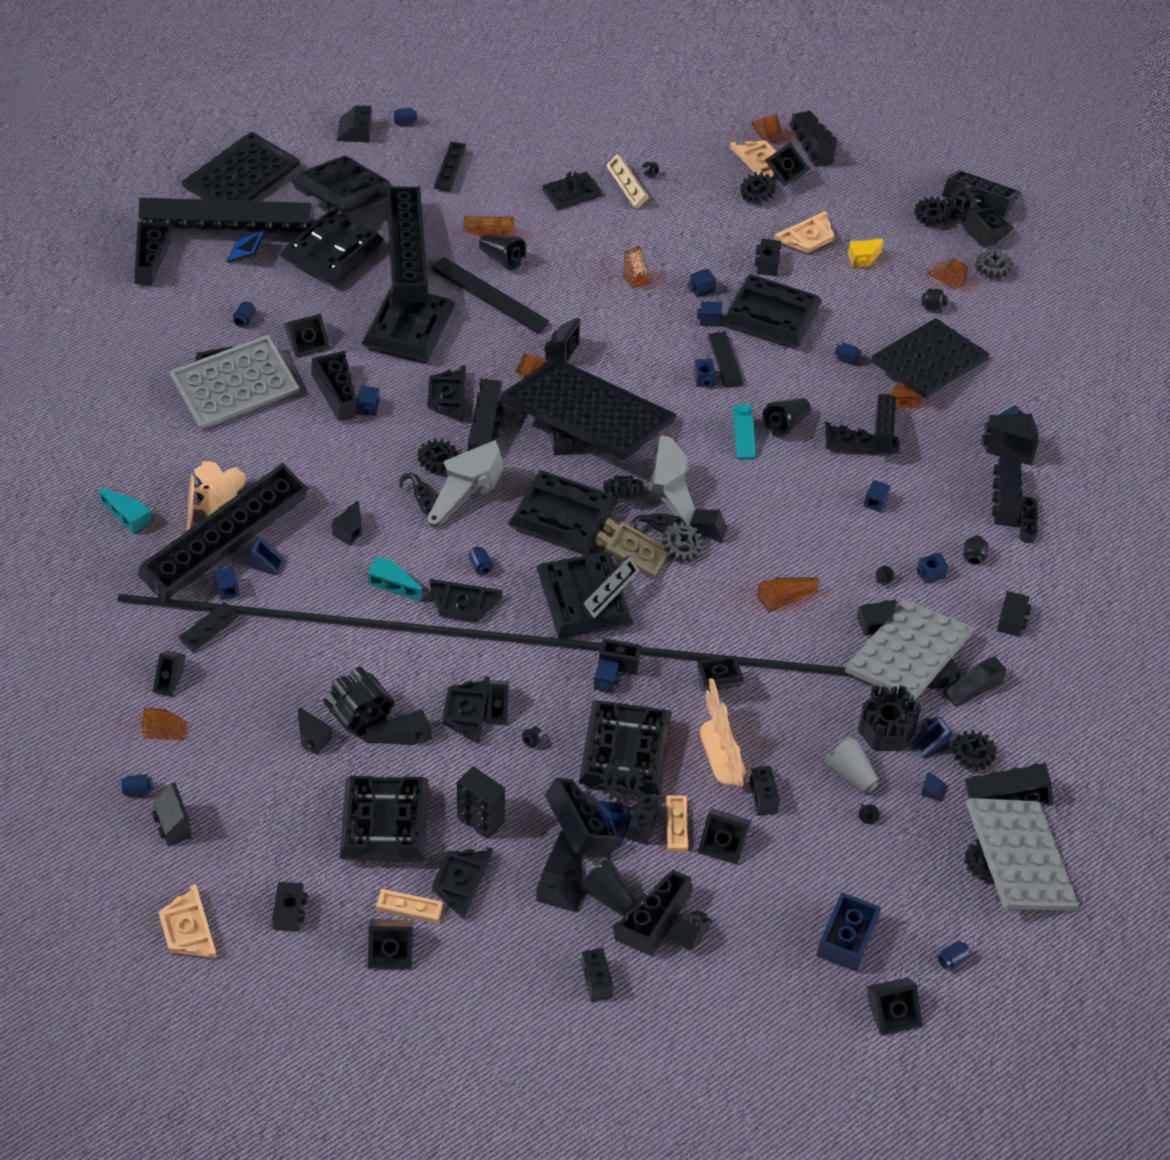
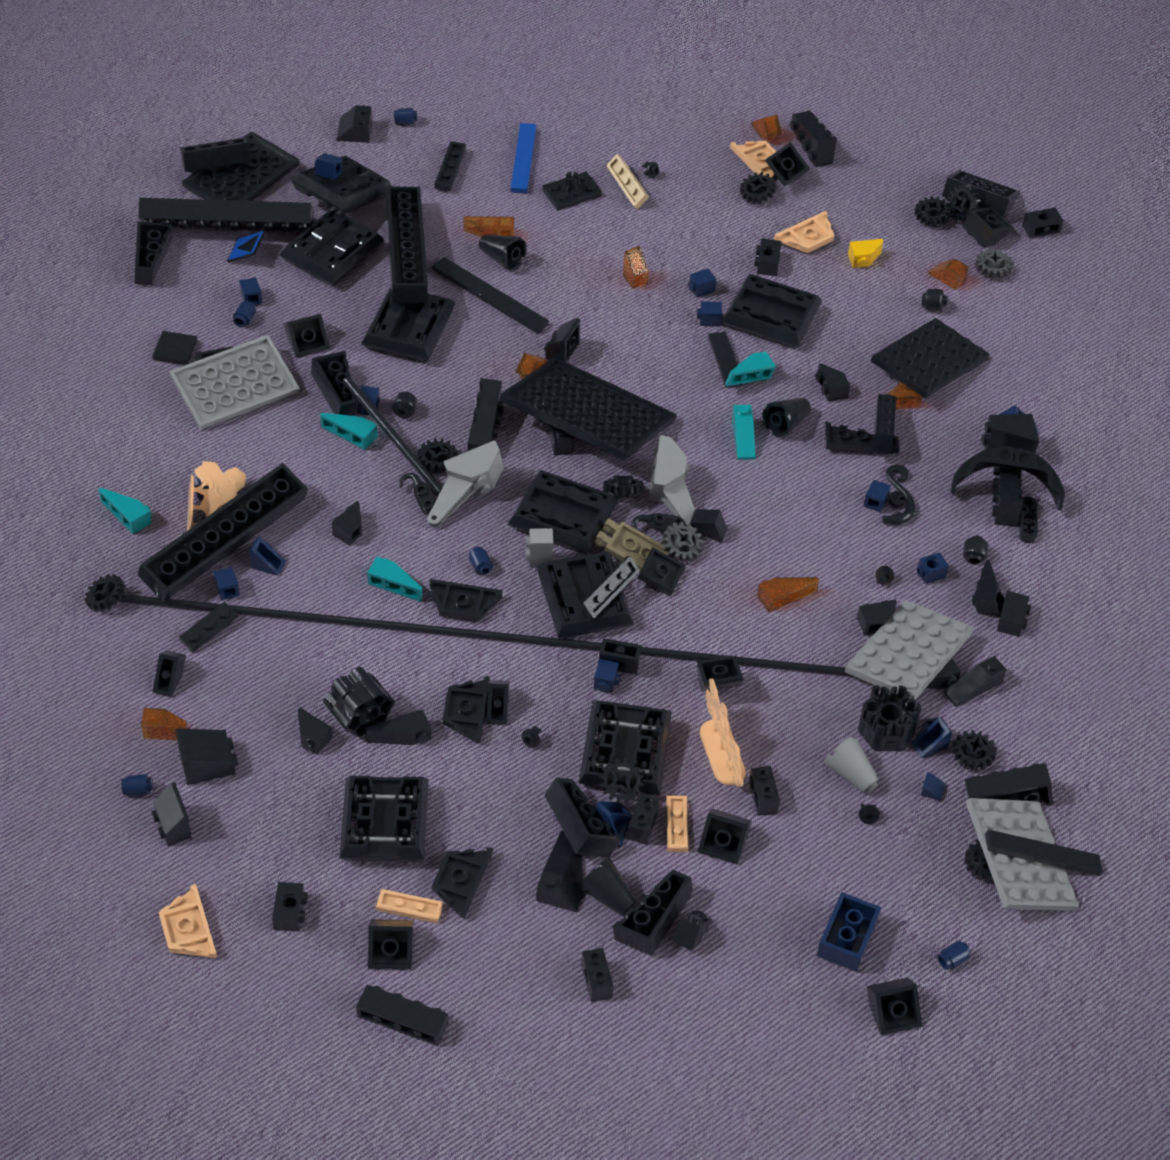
(105, 593): none -> black gear
(174, 347): none -> black tile
(205, 754): none -> black slope
(215, 154): none -> black brick
(250, 291): none -> dark blue brick
(328, 166): none -> dark blue brick
(350, 428): none -> teal slope
(393, 436): none -> black piece
(402, 1014): none -> black brick
(404, 404): none -> black head
(447, 392): black wing -> none
(480, 802): black brick -> none
(523, 158): none -> blue tile
(540, 547): none -> light grey brick
(661, 571): none -> black tile
(704, 372): dark blue brick -> none
(754, 368): none -> teal slope
(833, 383): none -> black slope
(848, 353): dark blue brick -> none
(898, 497): none -> black plant
(988, 594): none -> black slope
(1016, 458): none -> black windscreen
(1042, 222): none -> black brick
(1043, 852): none -> black tile

